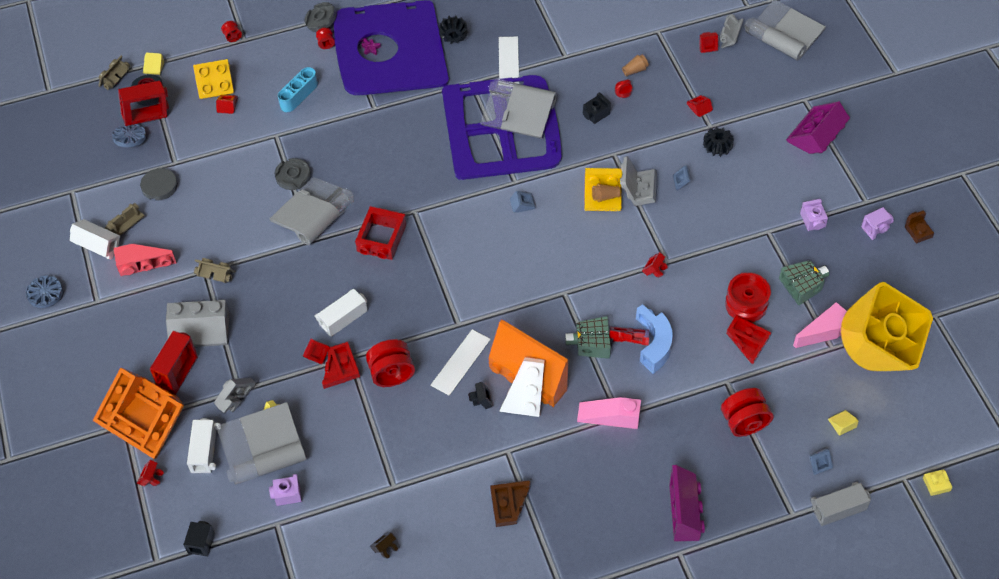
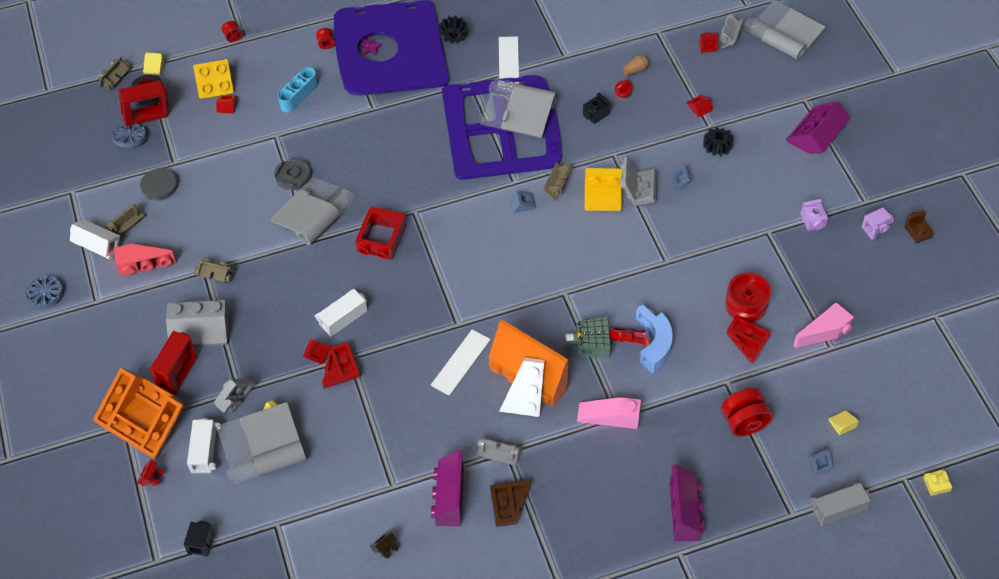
(286, 490): lavender brick -> none
(320, 17): dark grey tile -> none
(390, 363): red wheel -> none
(448, 491): none -> magenta slope
(481, 396): black tile -> none
(498, 451): none -> light grey hinge
(556, 180): none -> dark tan hinge
(604, 192): medium nougat cone -> none
(653, 265): red tile -> none
(803, 280): sand green torso -> none
(886, 330): yellow piece -> none

